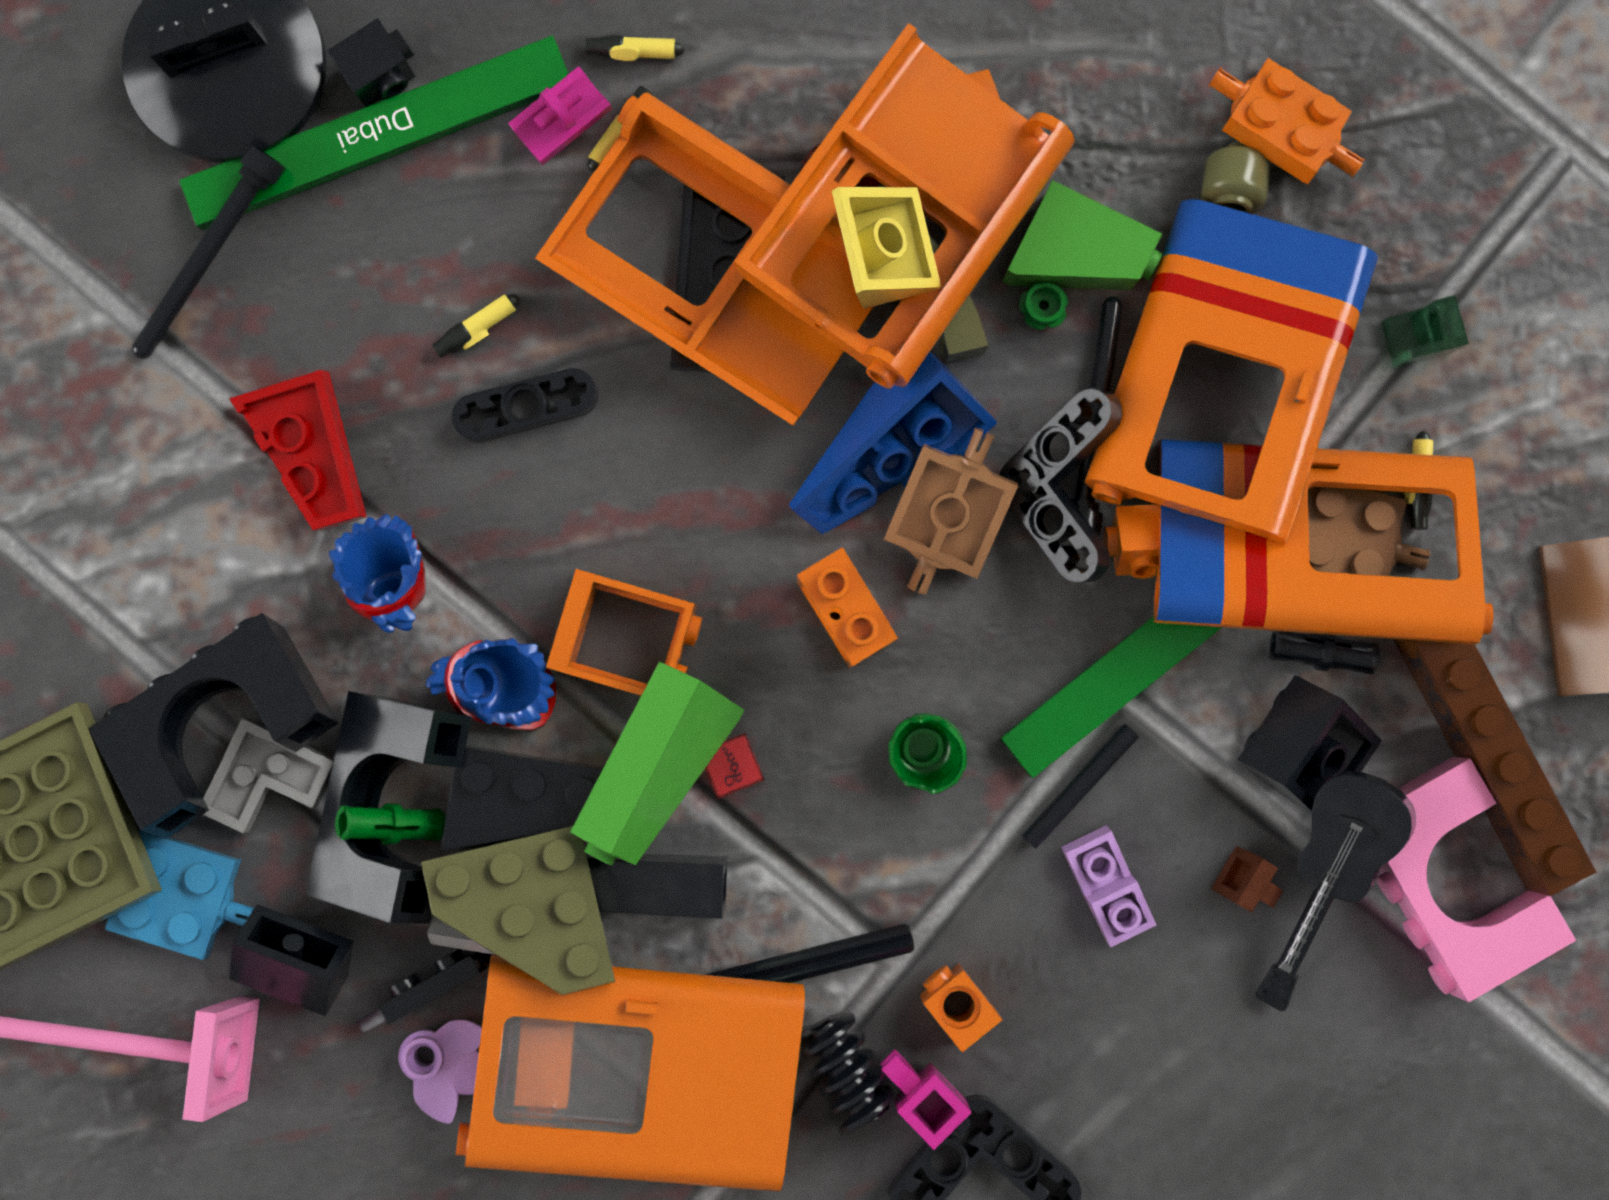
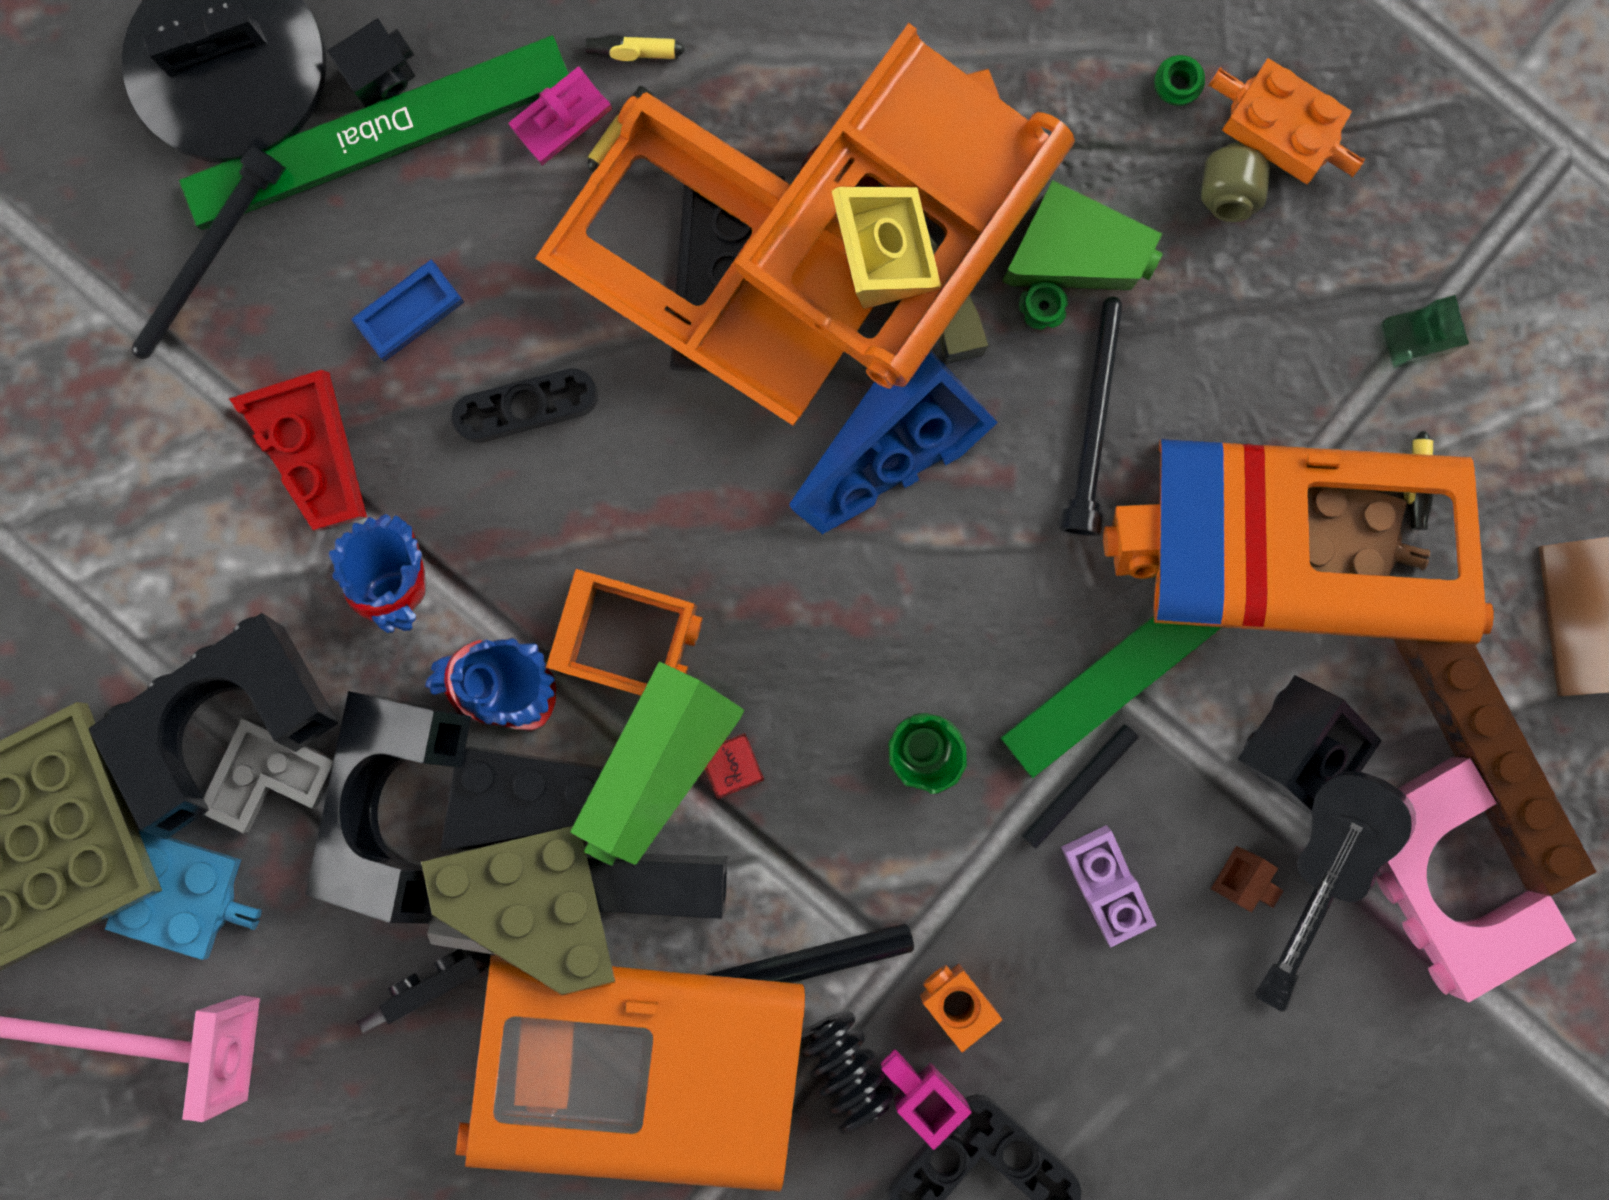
(290, 960): black brick -> none
(389, 823): green pin -> none
(407, 310): none -> blue tile
(452, 1071): lavender plate -> none
(476, 326): piece -> none
(838, 588): orange window -> none
(950, 511): medium nougat plate -> none
(1048, 474): black beam -> none
(1179, 66): none -> green plate
(1259, 296): orange piece -> none
(1324, 651): black pin -> none

